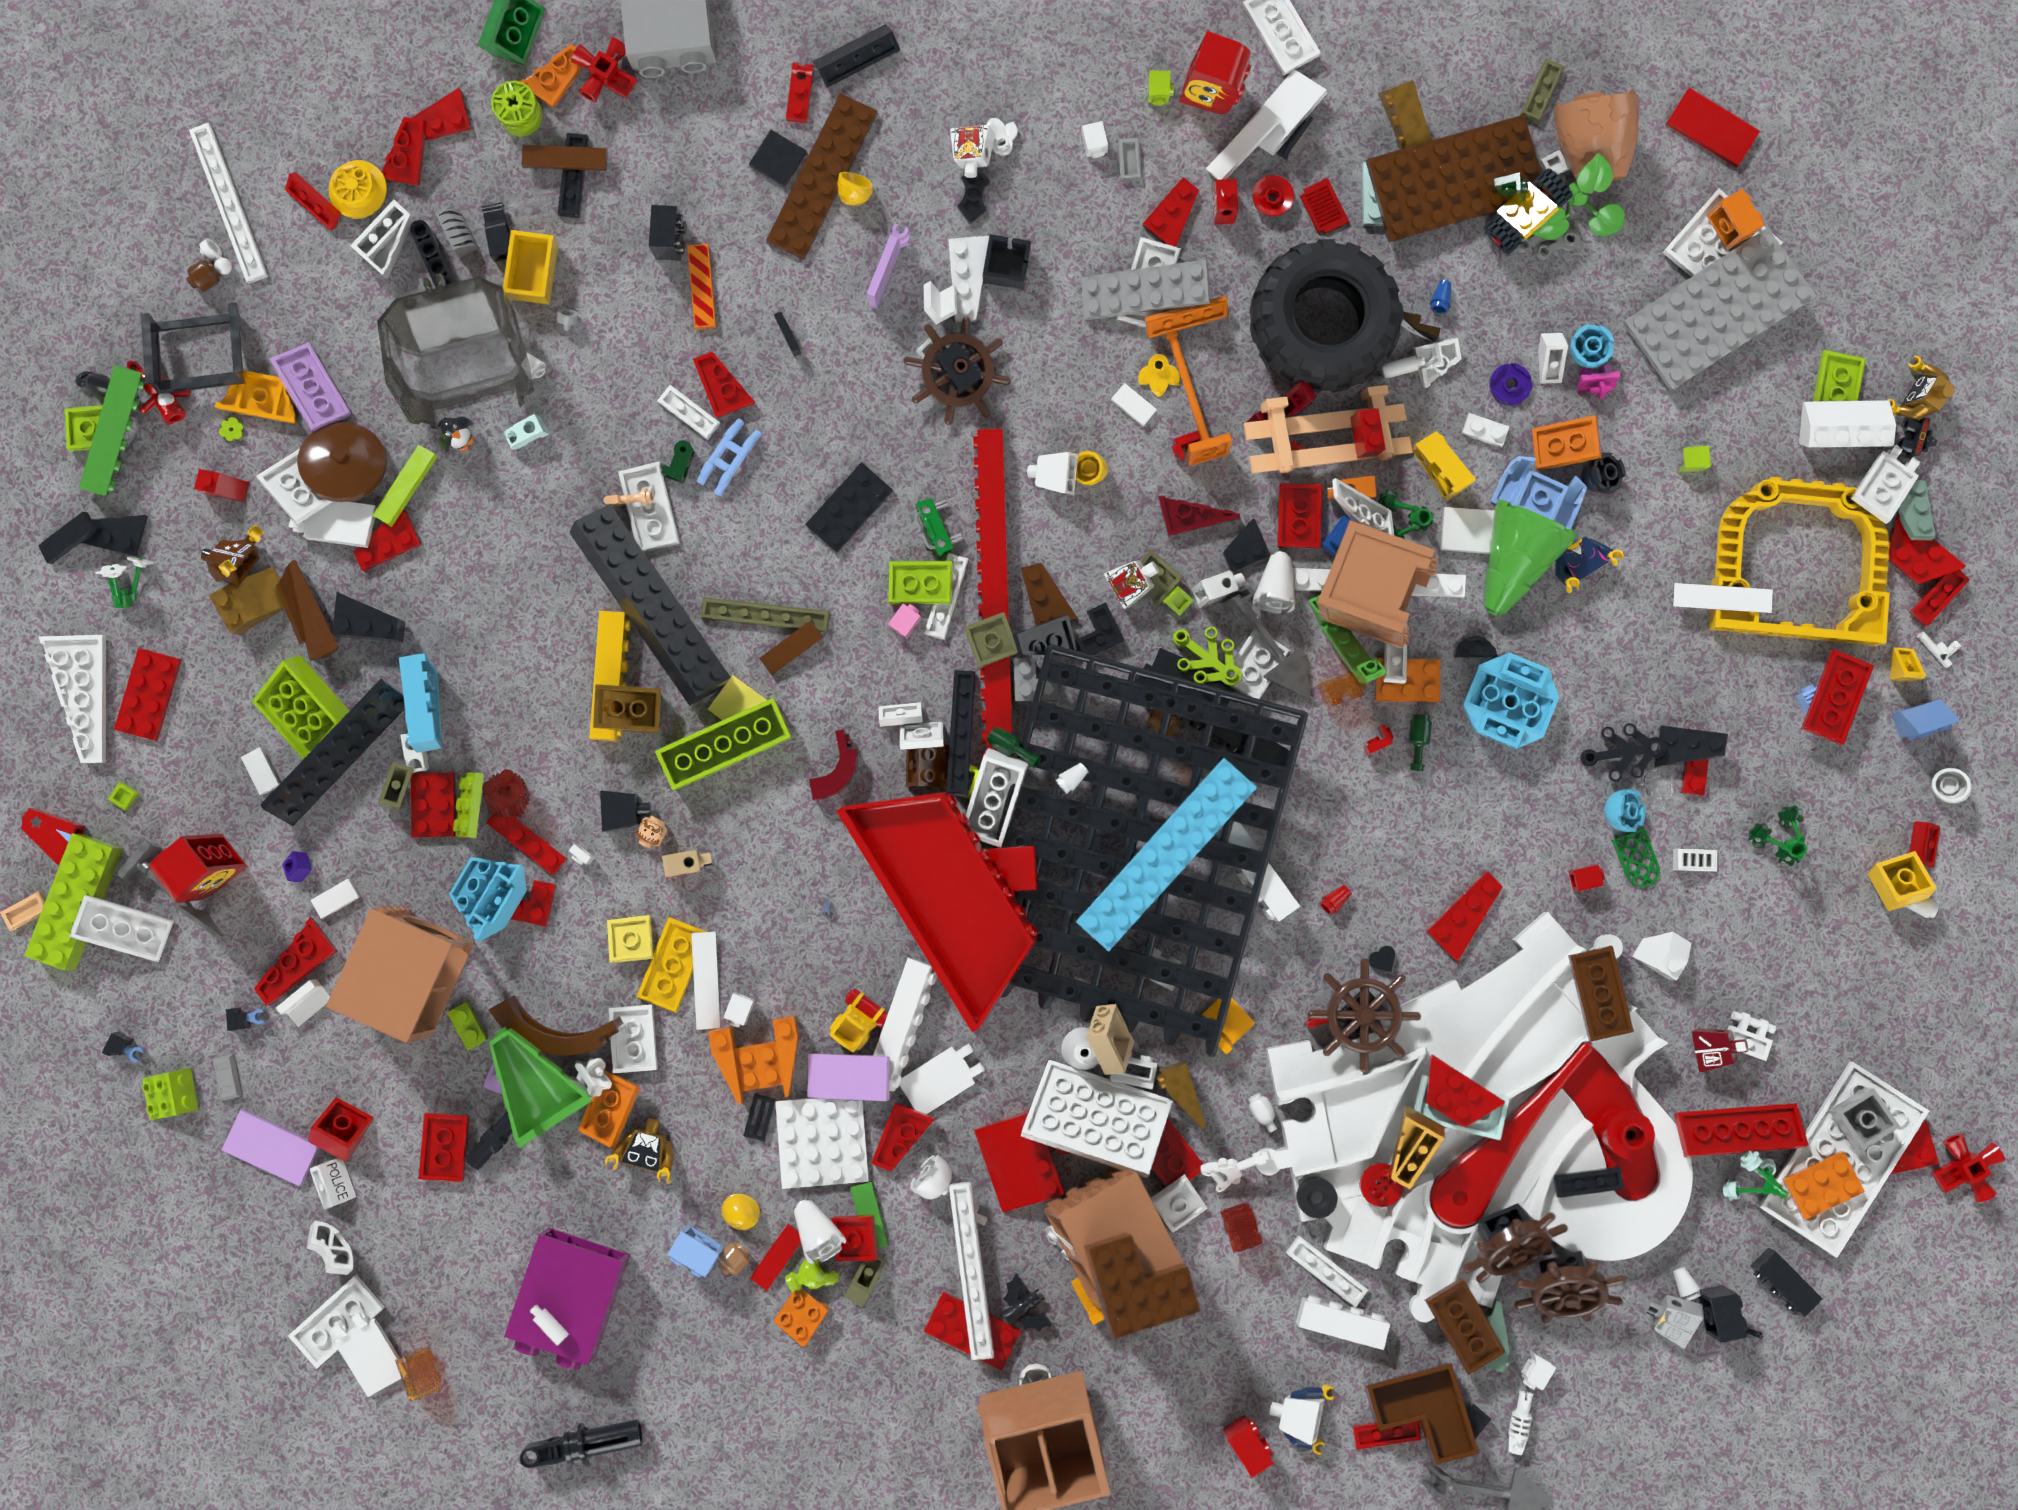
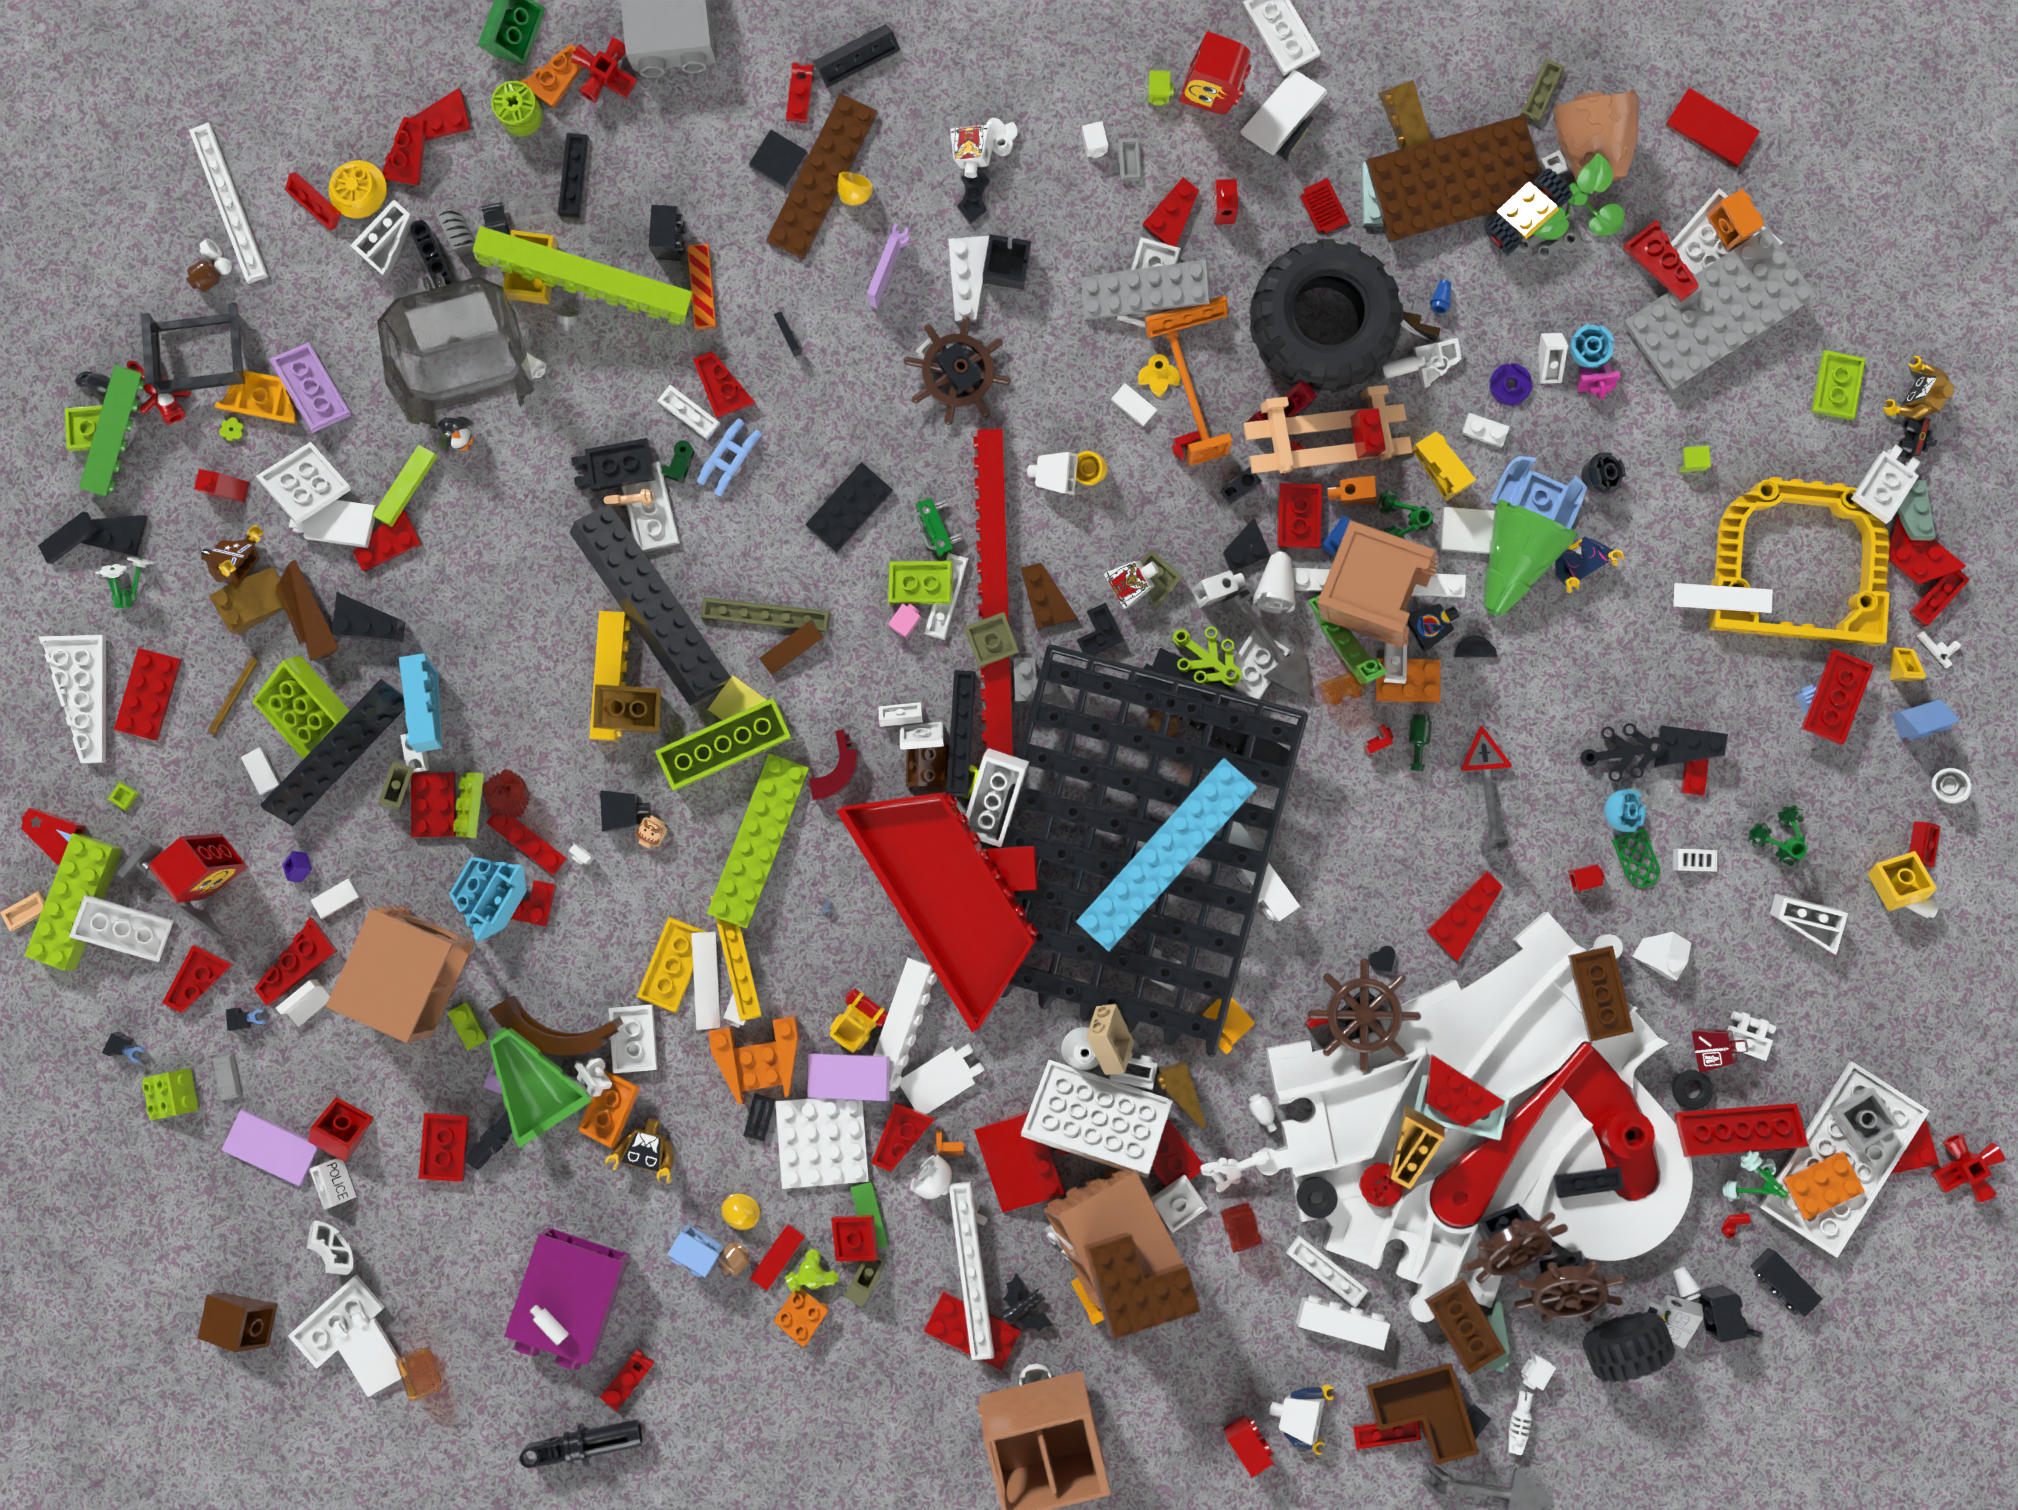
(194, 978): none -> red wing
(234, 693): none -> pearl gold bar
(237, 1322): none -> reddish brown slope
(342, 462): reddish brown dish -> none
(526, 431): light aqua leg -> none
(564, 157): reddish brown tile -> none
(581, 275): none -> lime brick
(615, 465): none -> black tile
(626, 1380): none -> red plate
(630, 939): light yellow tile -> none
(675, 867): tan torso -> none
(738, 970): none -> yellow plate
(758, 841): none -> lime plate
(817, 1233): white cone -> none
(939, 304): white panel -> none
(948, 1148): none -> orange tile
(1010, 745): dark green piece -> none
(1037, 638): black wing -> none
(1071, 778): white cone -> none
(1178, 600): lime plate -> none
(1184, 517): dark red wing -> none
(1240, 486): none -> black leg
(1243, 144): white tile -> none
(1275, 186): red dish -> none
(1335, 900): red cone -> none
(1362, 508): white wedge -> none
(1431, 625): none -> black torso
(1486, 756): none -> flat silver piece
(1511, 184): dark green bracket -> none
(1532, 696): medium azure piece -> none
(1566, 443): orange plate -> none
(1628, 1347): none -> black tyre
(1661, 260): none -> red wing
(1704, 1096): none -> black tyre
(1732, 1221): none -> red arm
(1815, 921): none -> white wedge
(1847, 424): white slope -> none

